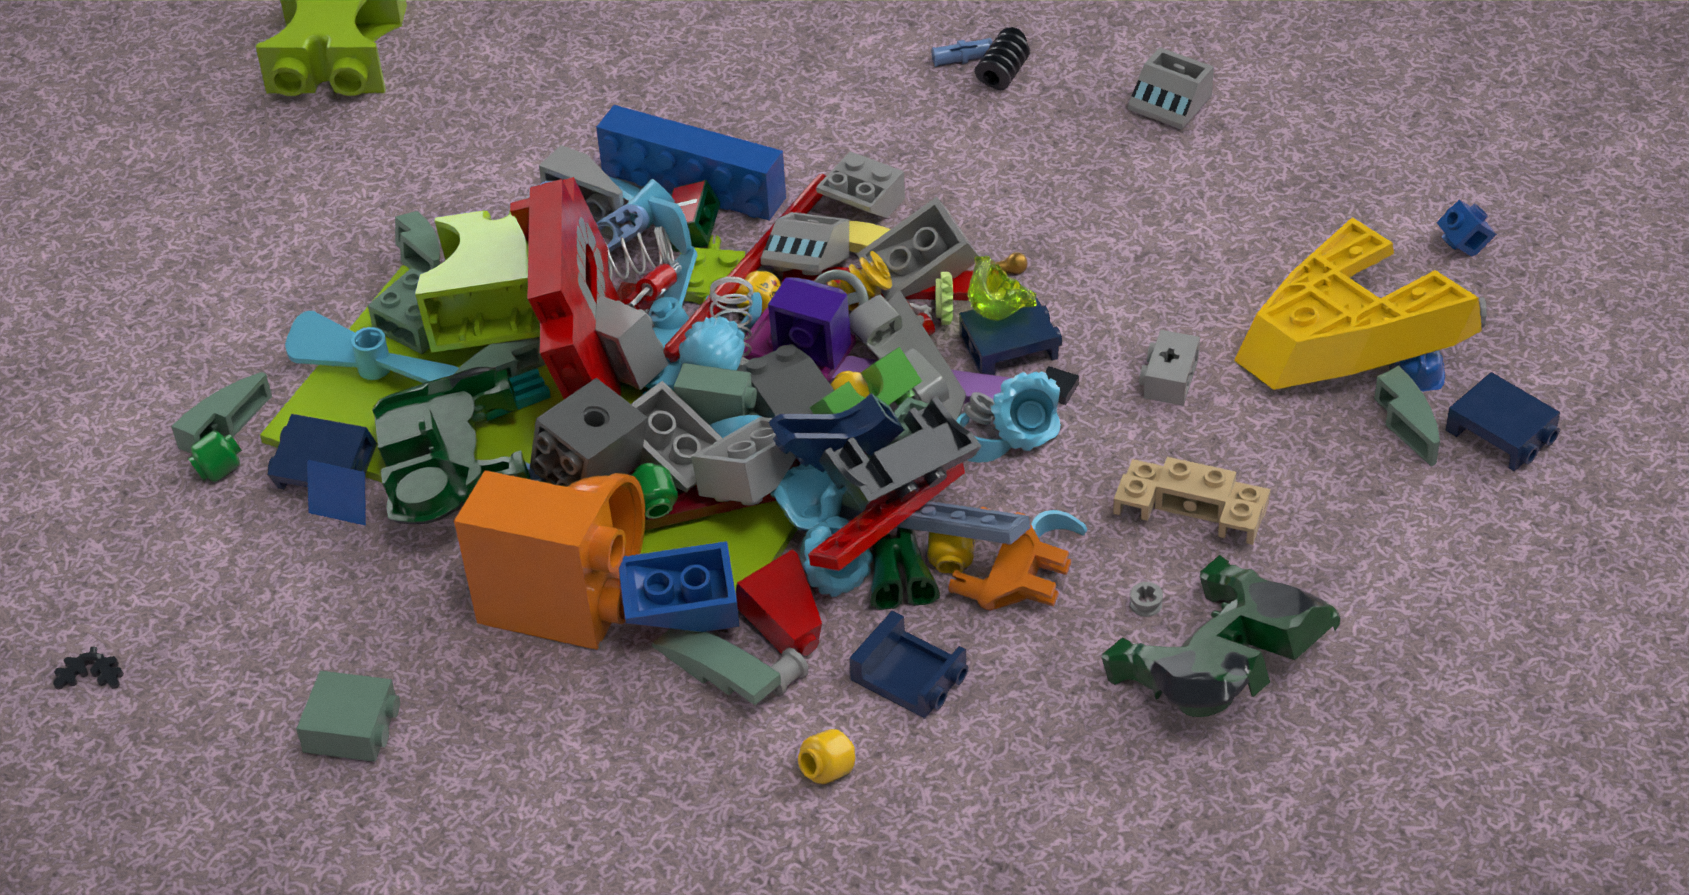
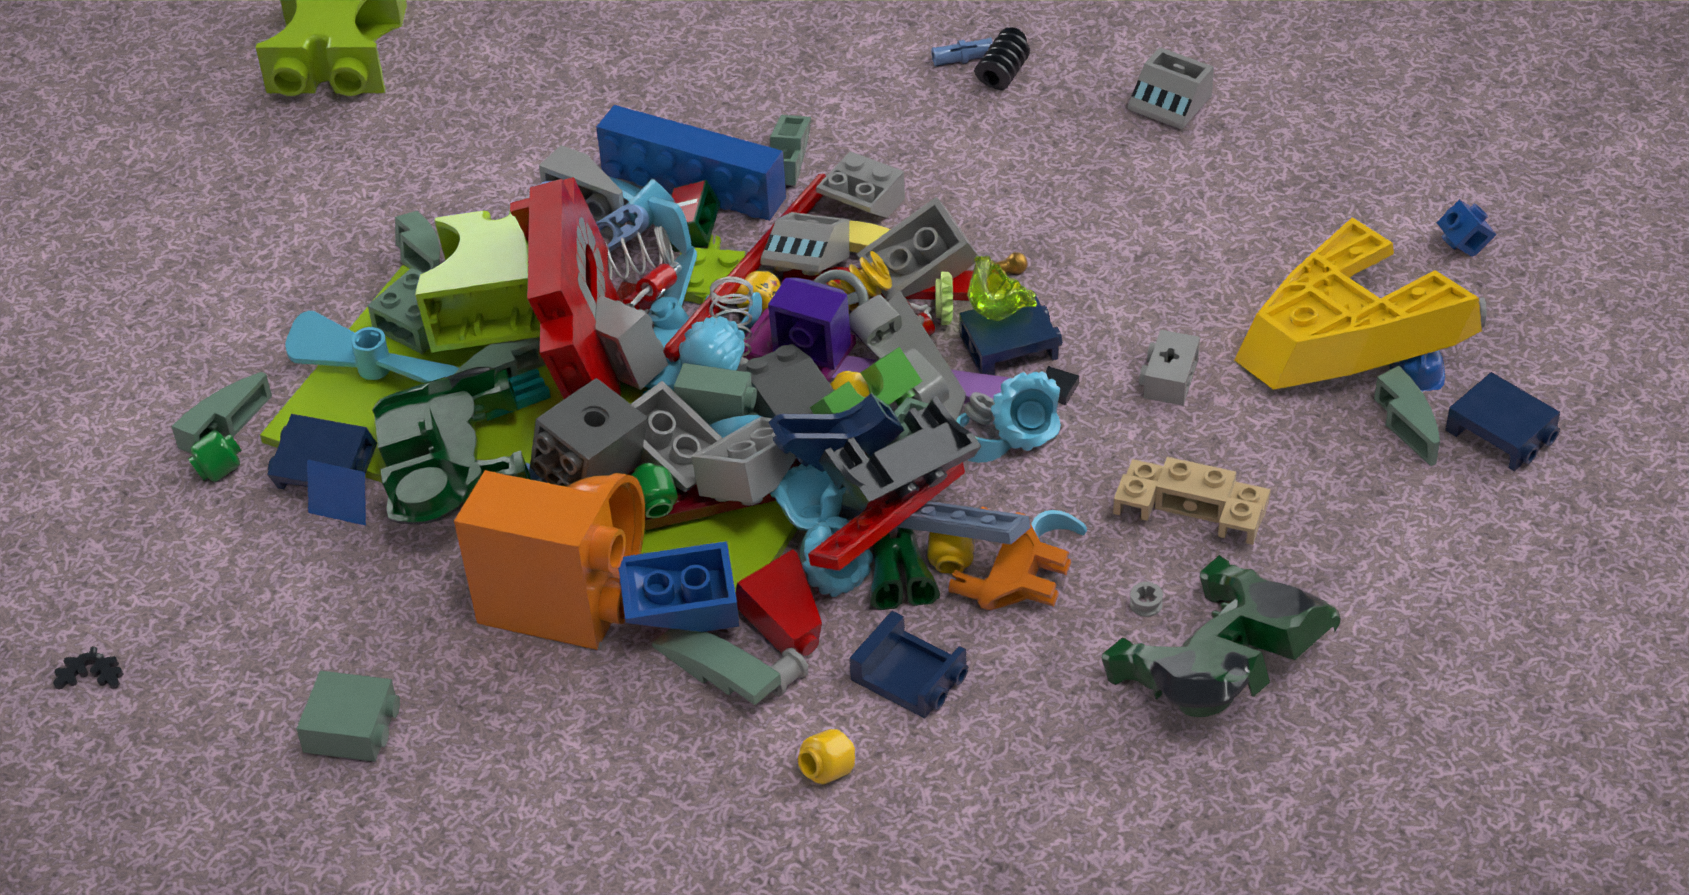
(791, 137): none -> sand green slope

